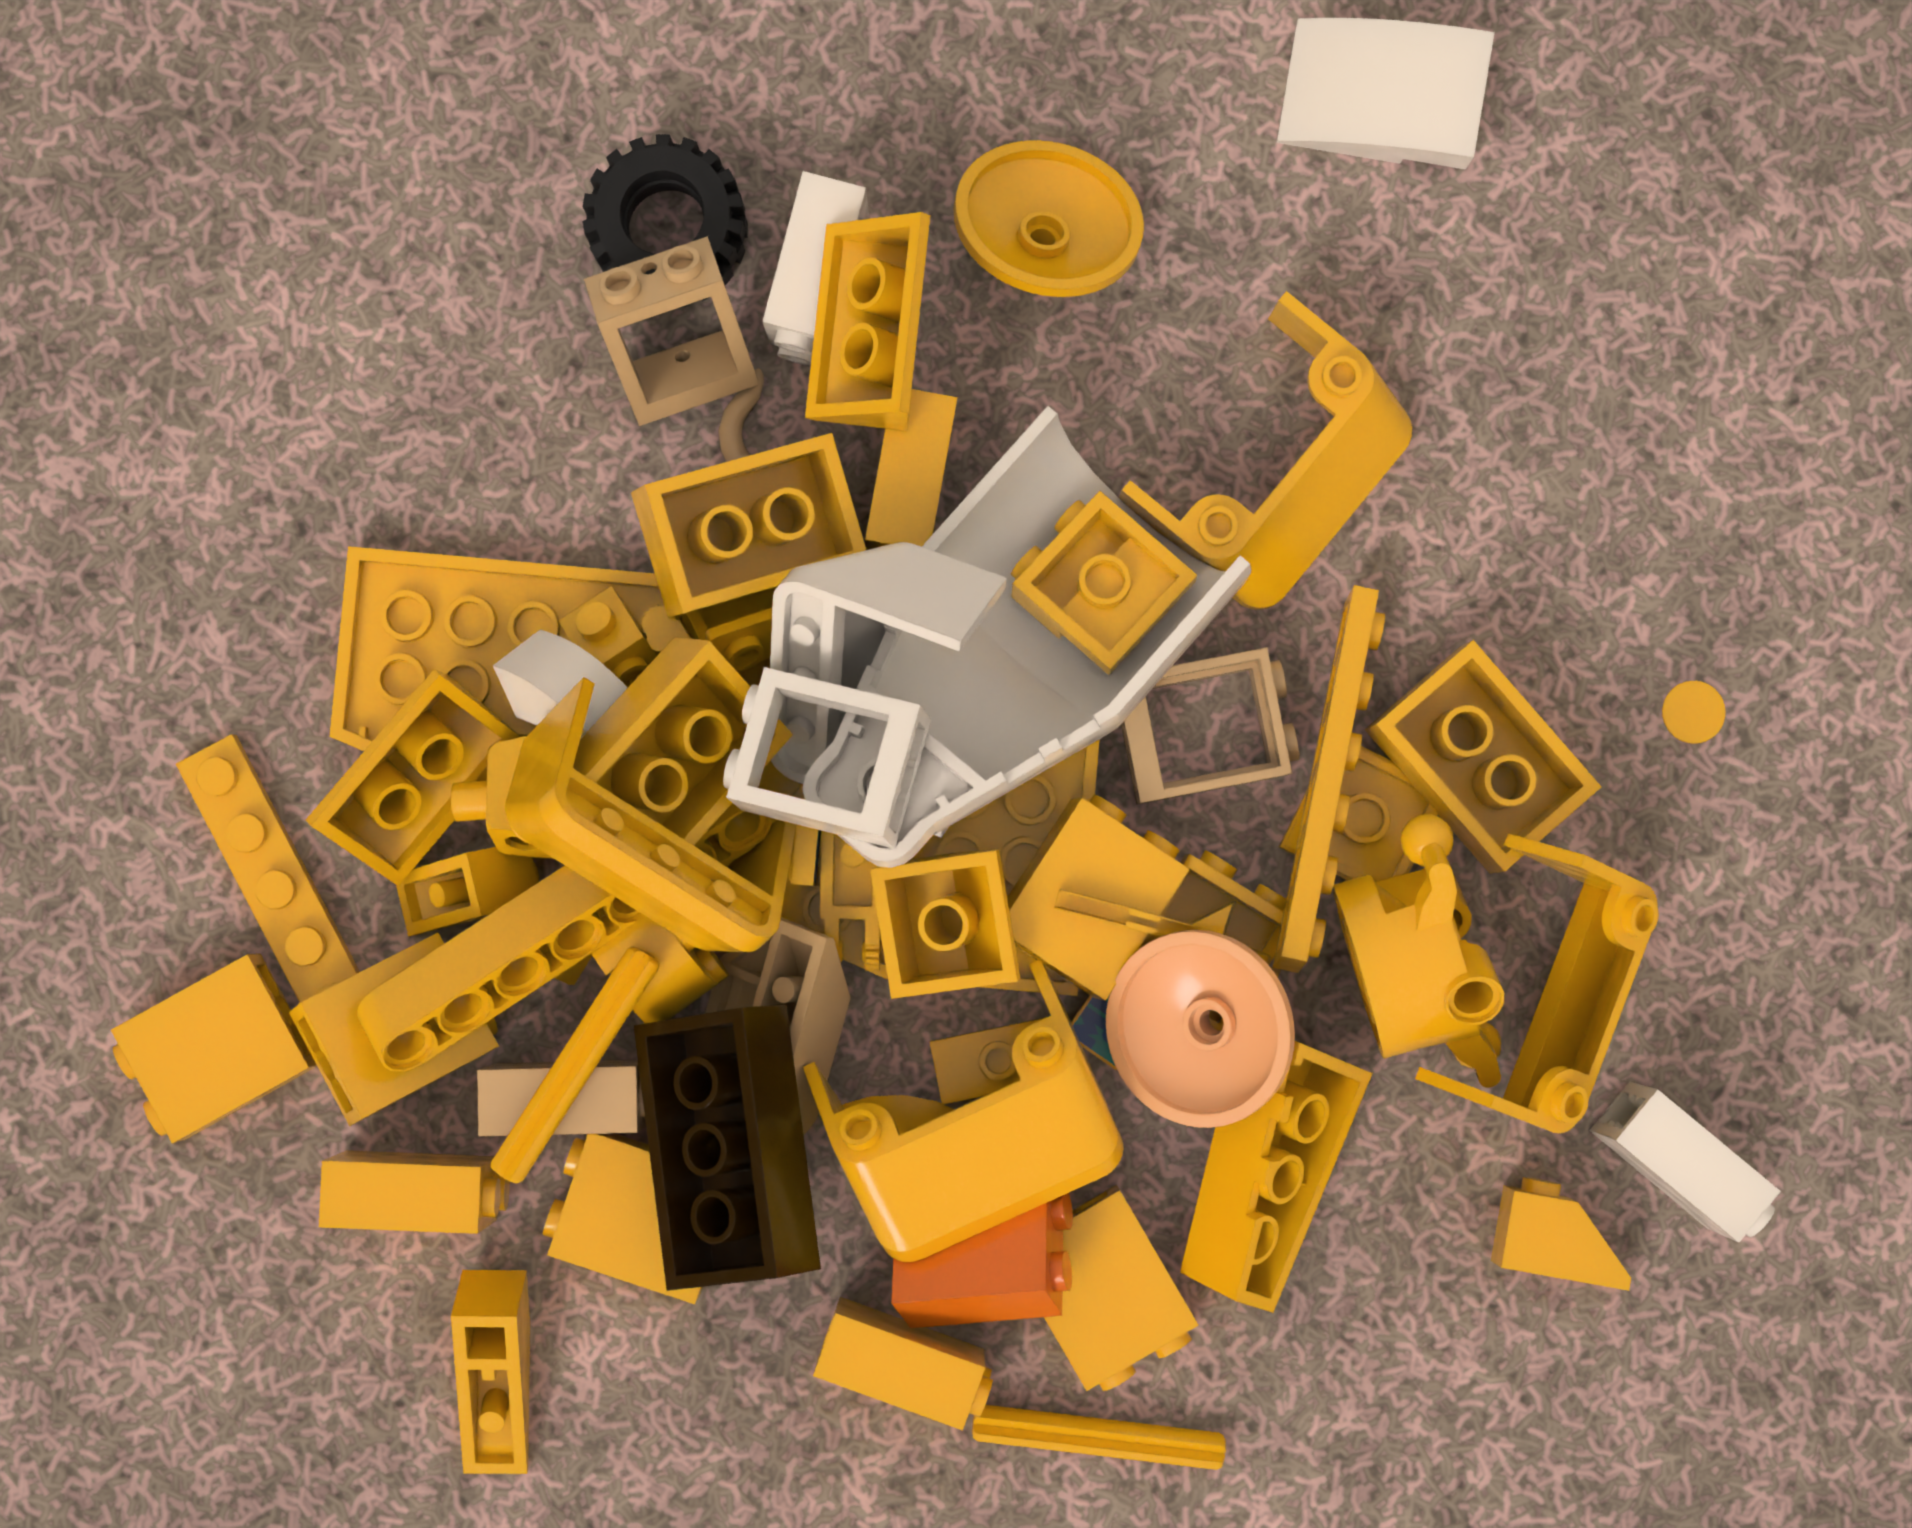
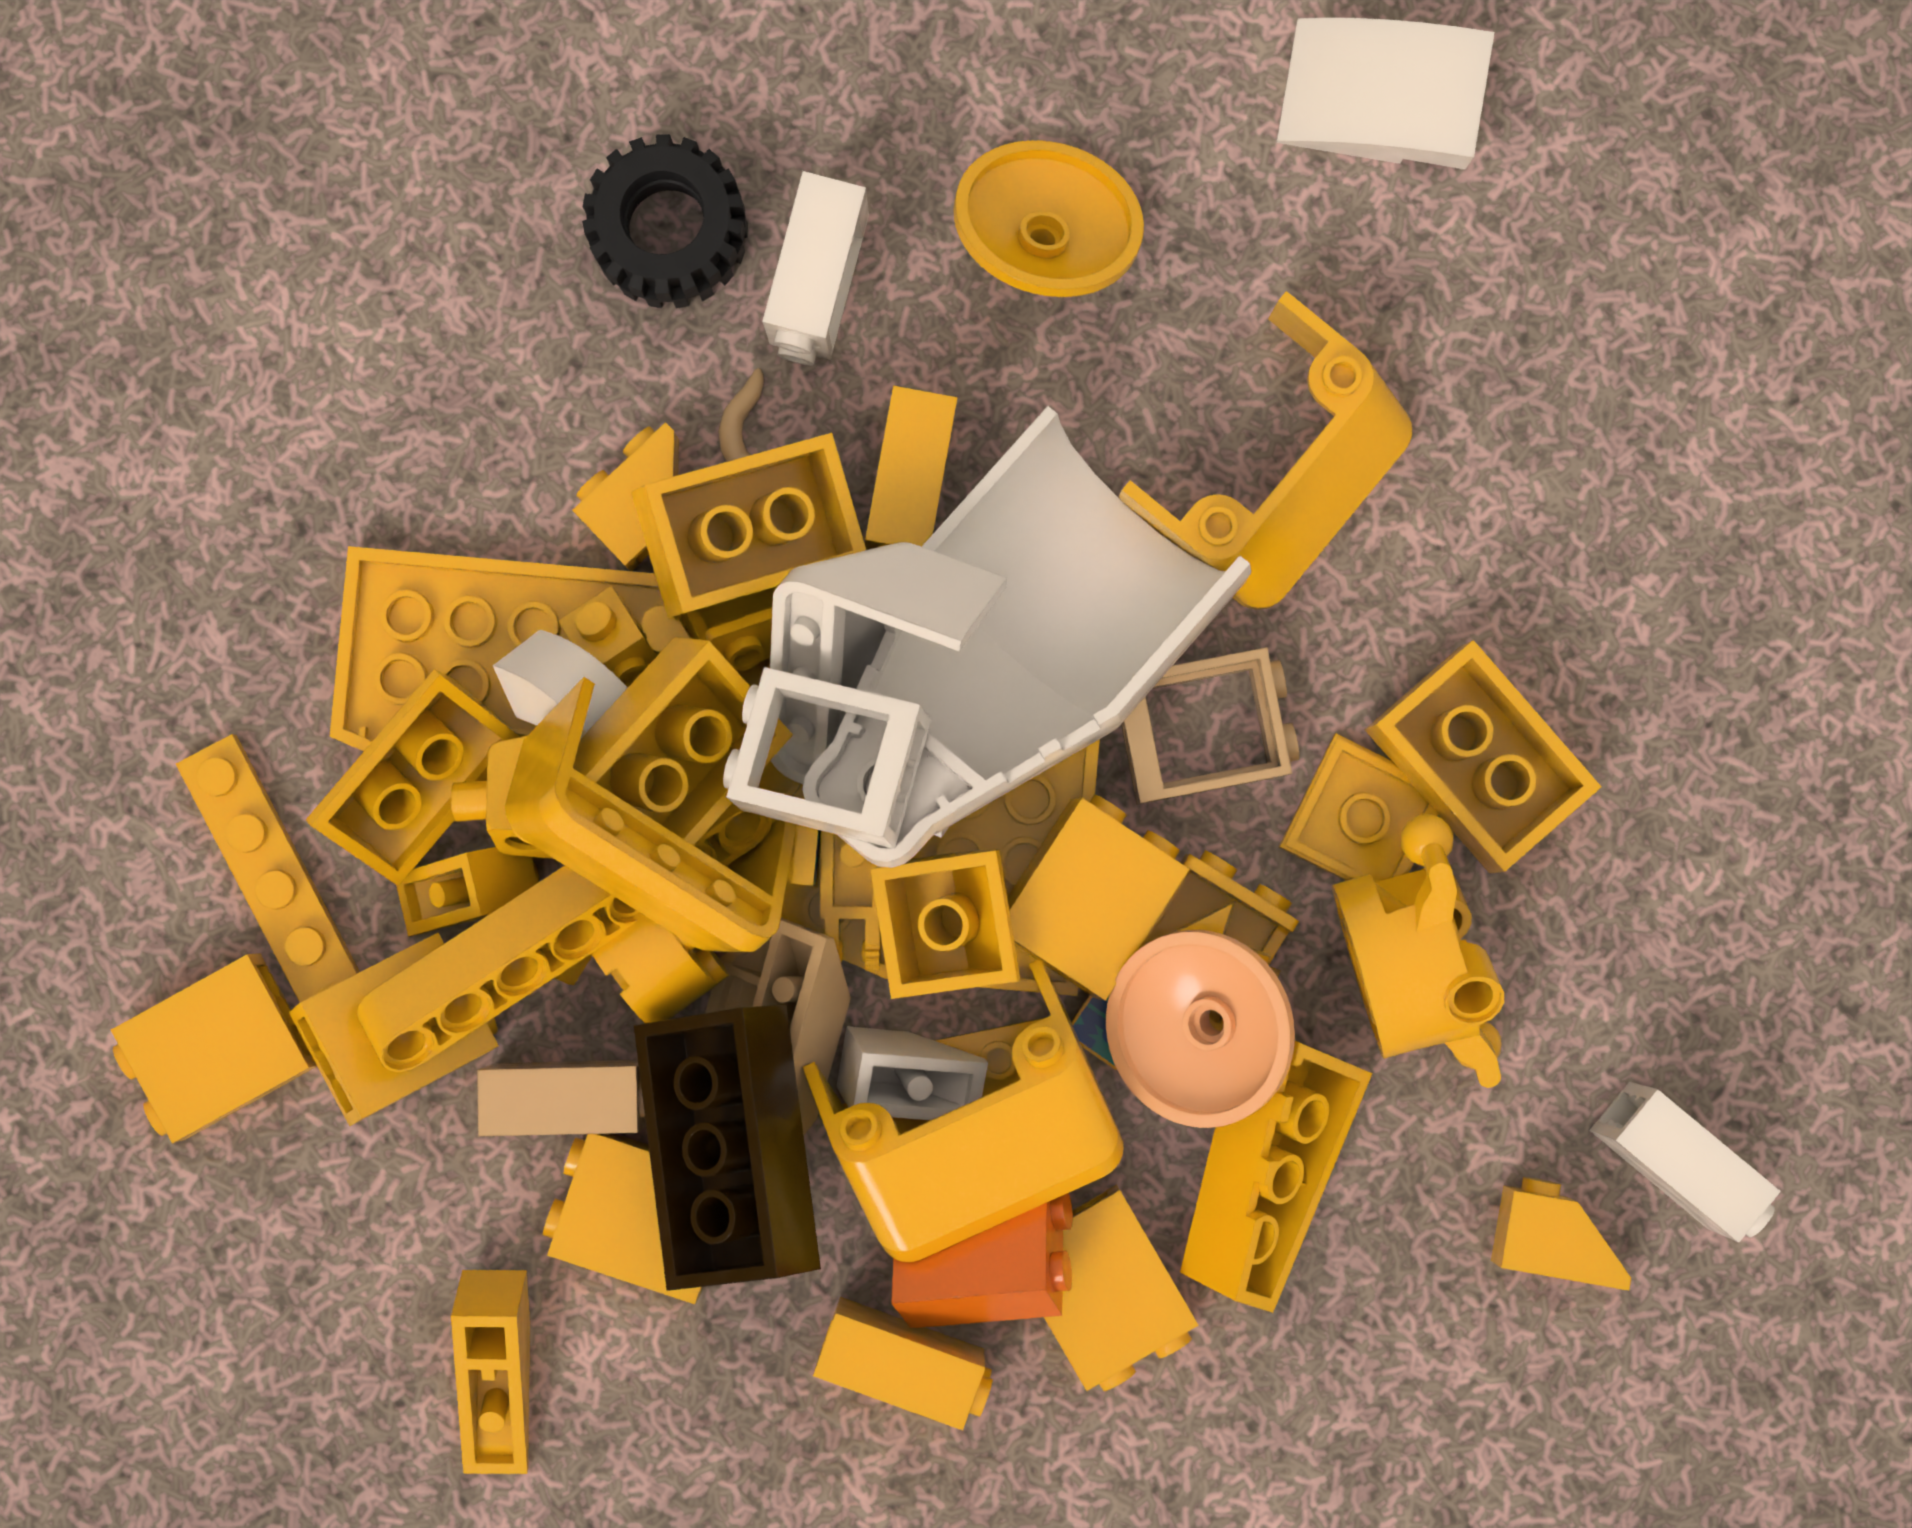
(410, 1192): yellow brick -> none
(574, 1065): yellow axle -> none
(607, 499): none -> yellow slope
(685, 373): tan window -> none
(868, 321): yellow slope -> none
(907, 1073): none -> white slope
(1100, 581): yellow plate -> none
(1100, 1437): yellow axle -> none
(1119, 914): yellow piece -> none
(1325, 806): yellow plate -> none
(1580, 996): yellow windscreen -> none
(1693, 712): yellow piece -> none

